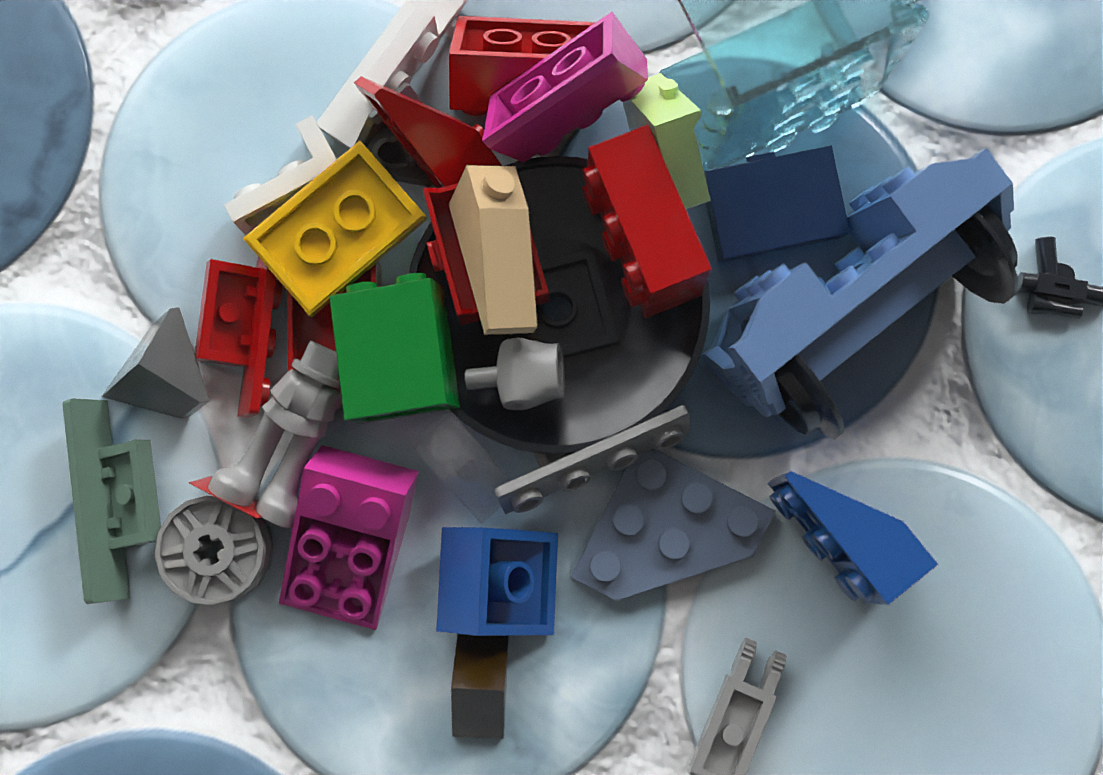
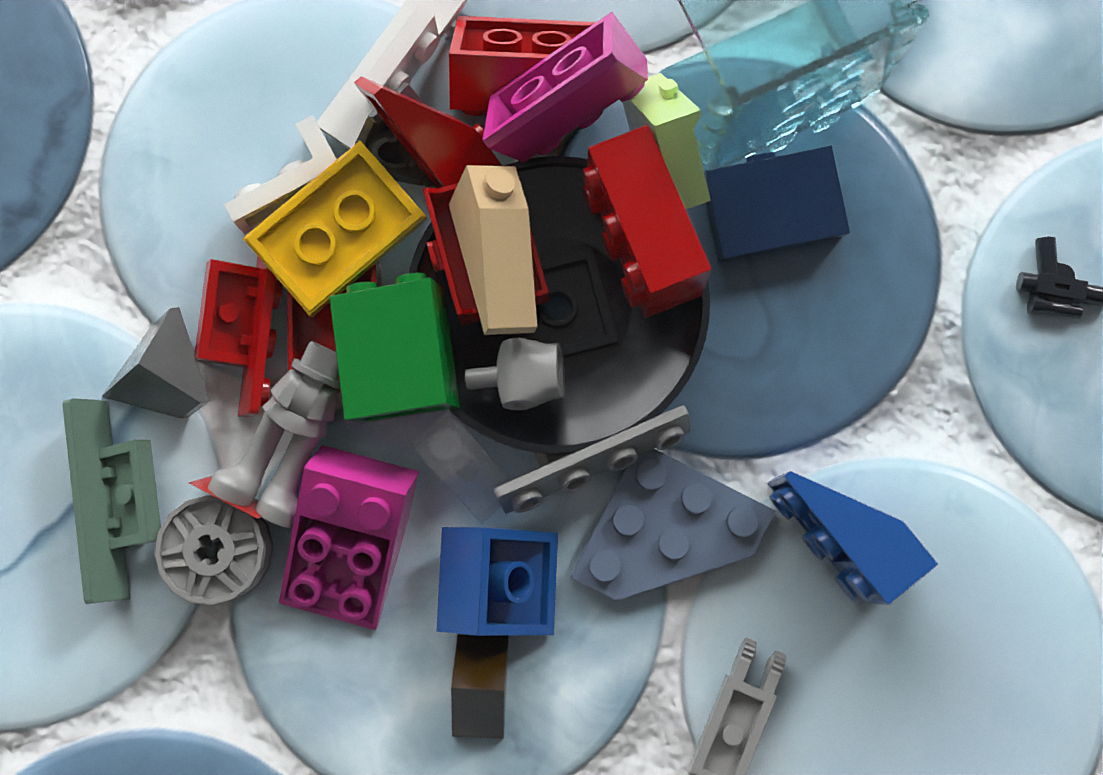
(913, 238): medium blue piece -> none

